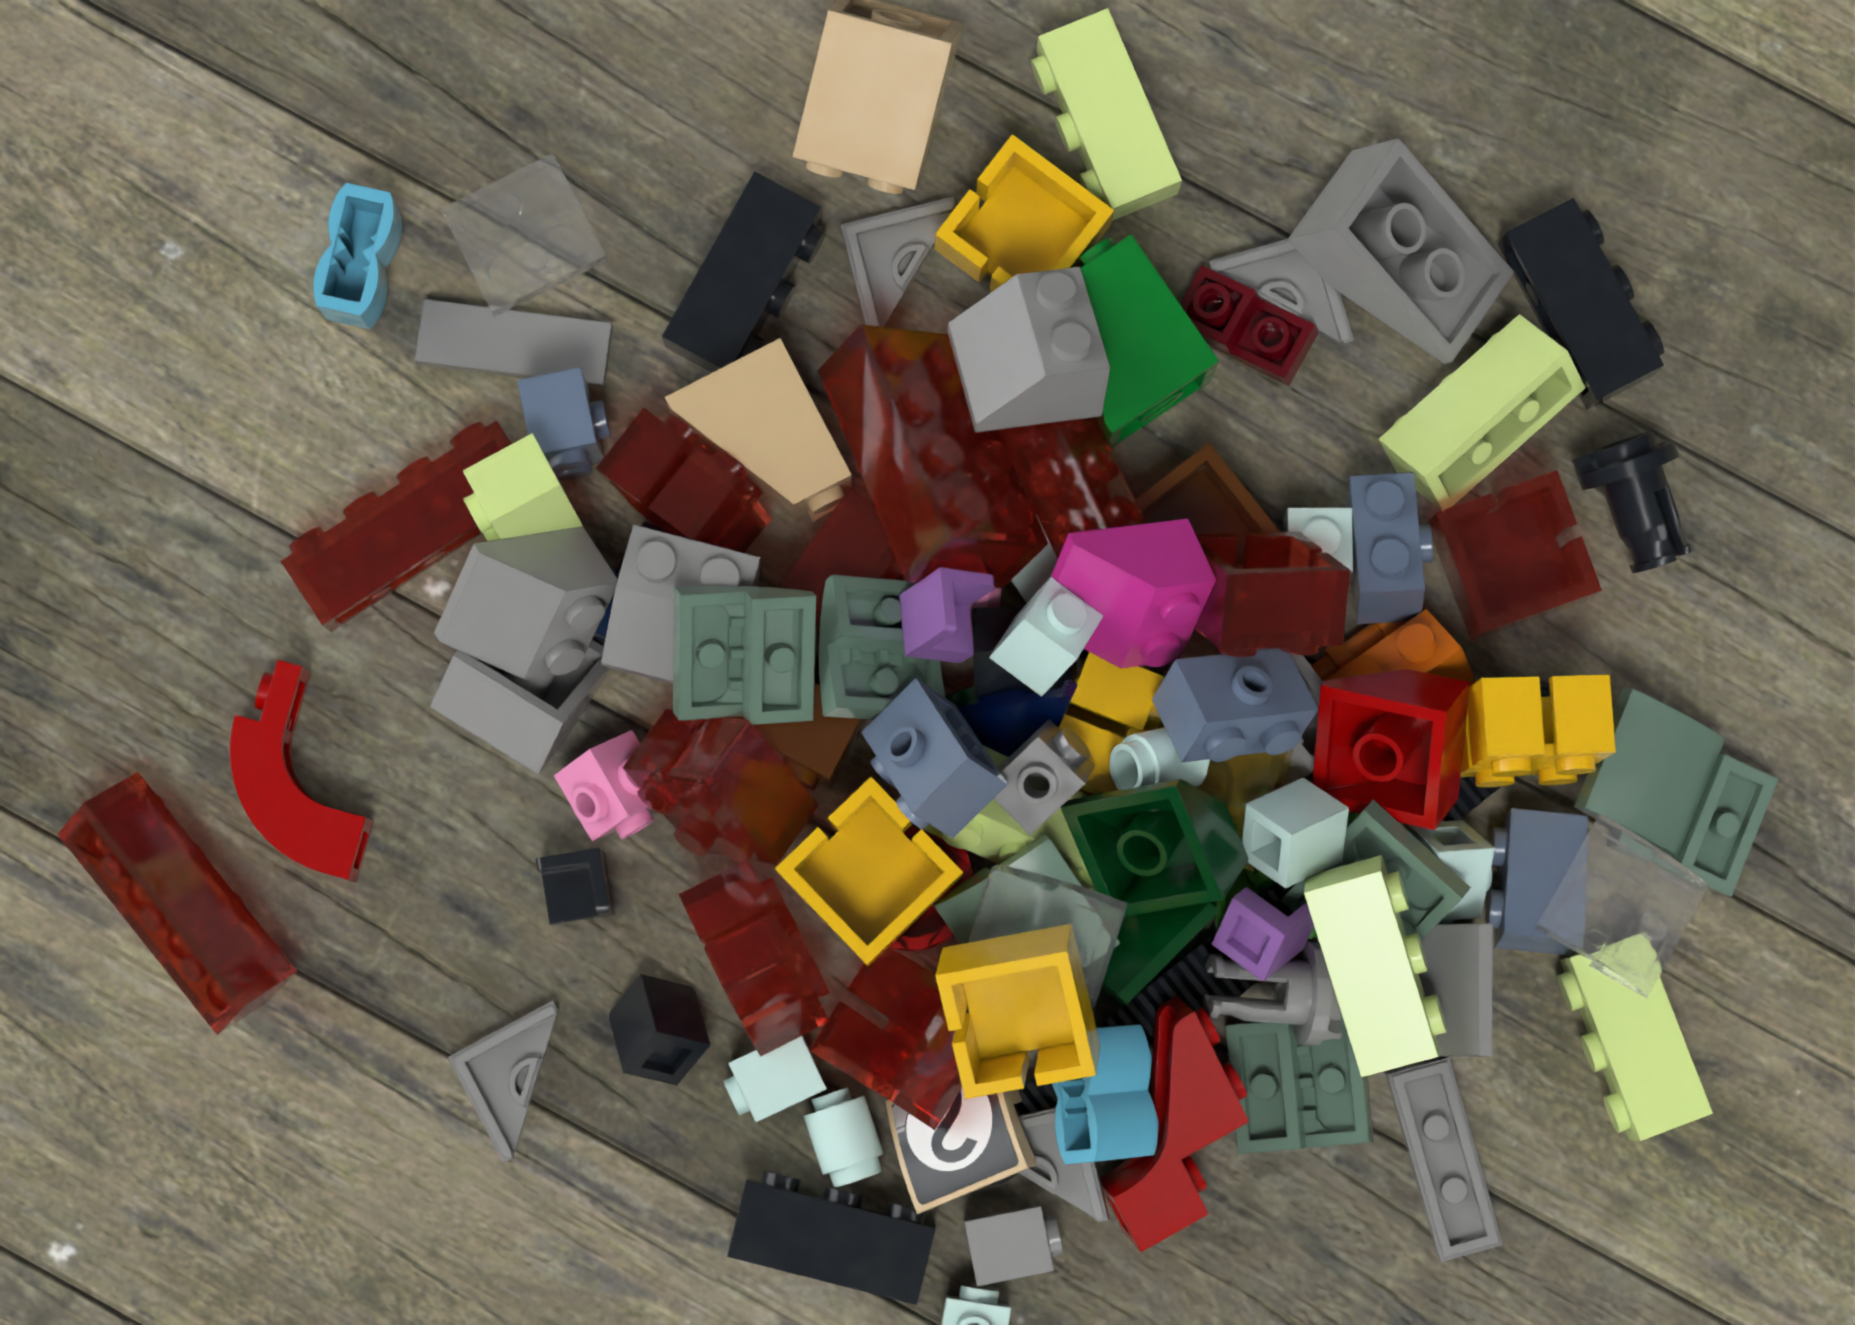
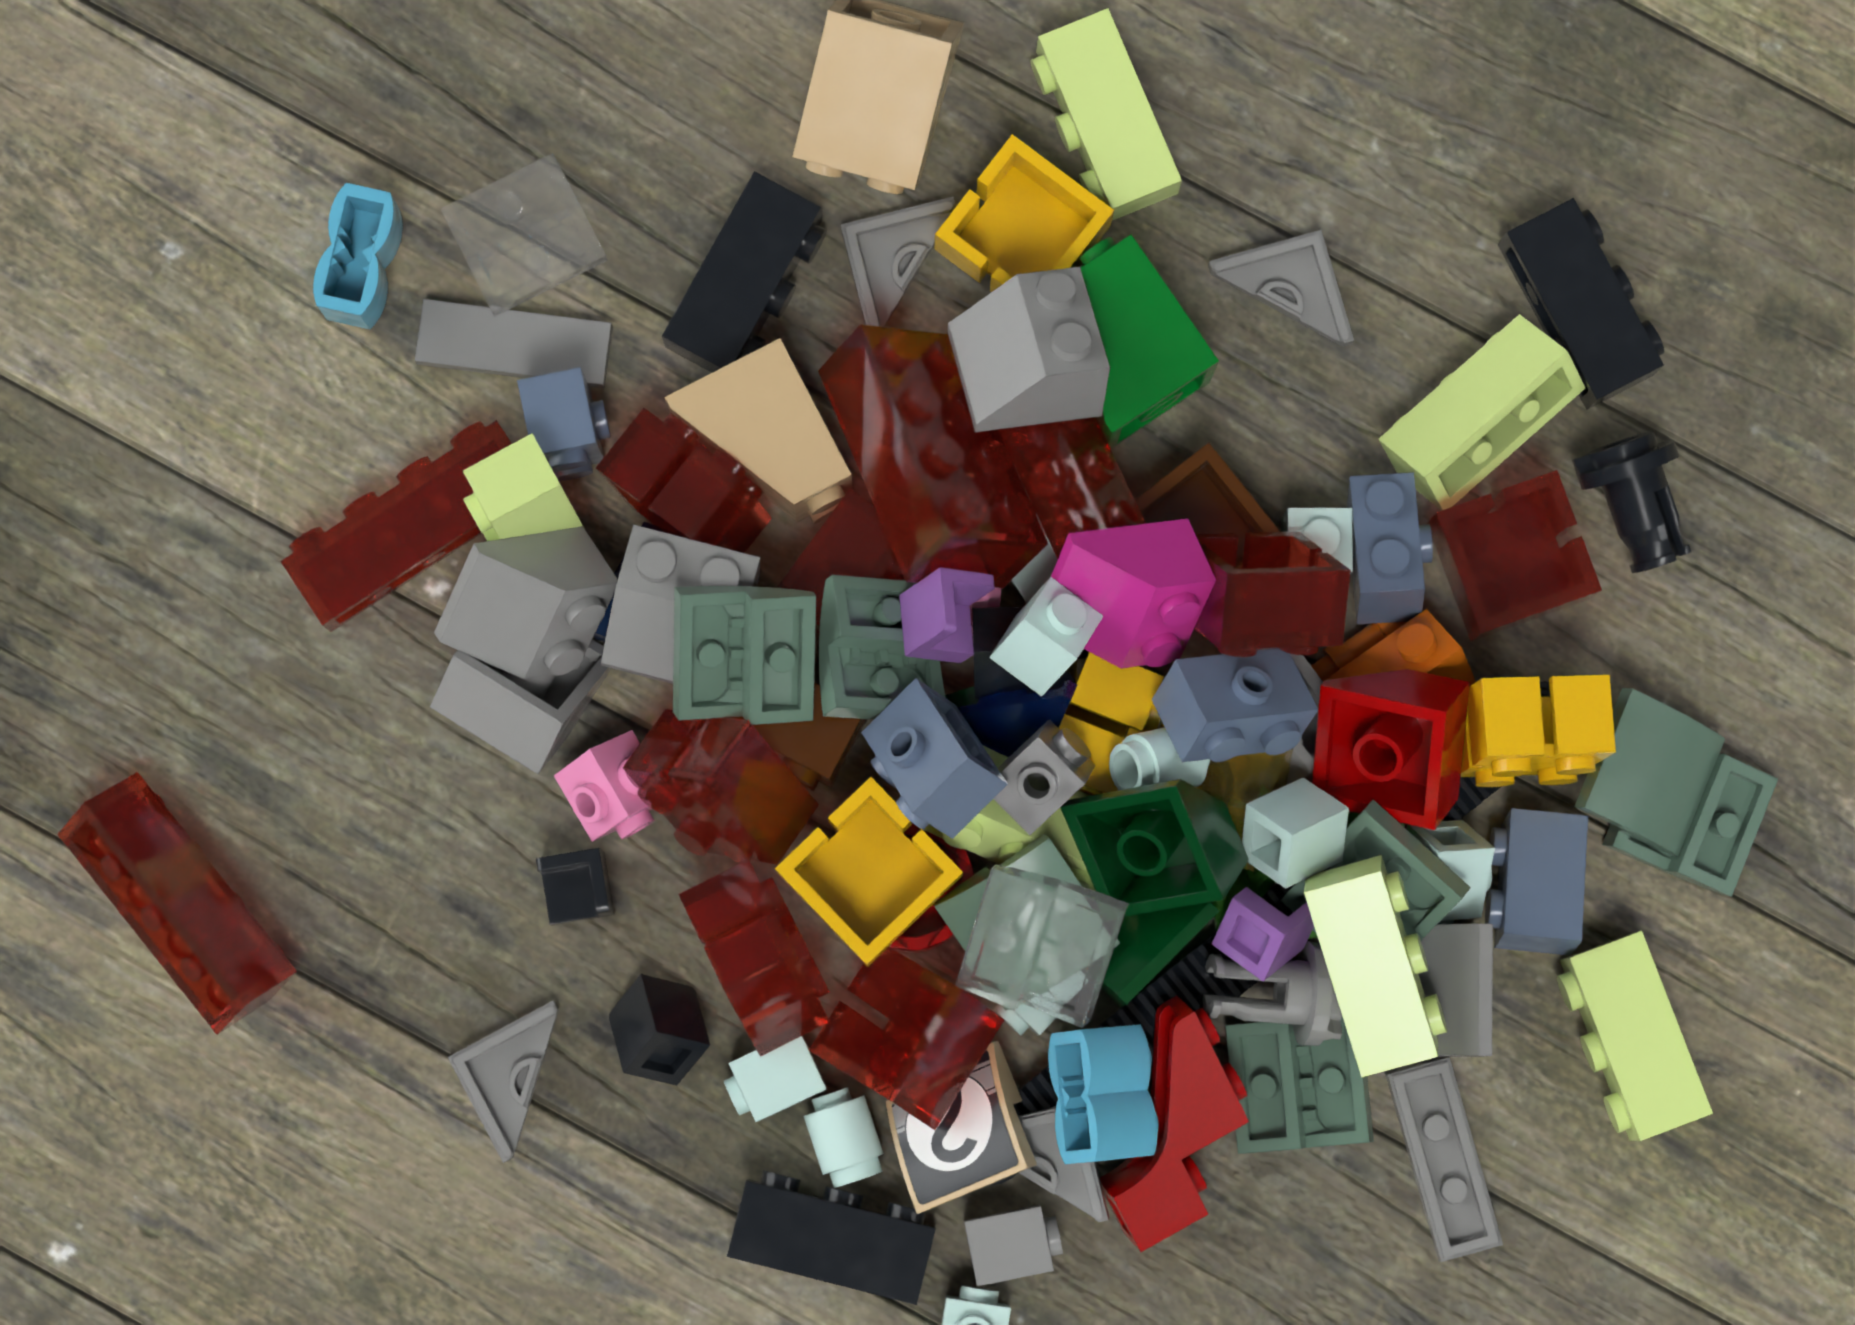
(271, 793): red arch -> none
(1020, 998): yellow piece -> none
(1247, 327): dark red slope -> none
(1402, 249): light grey slope -> none
(1623, 905): clear slope -> none

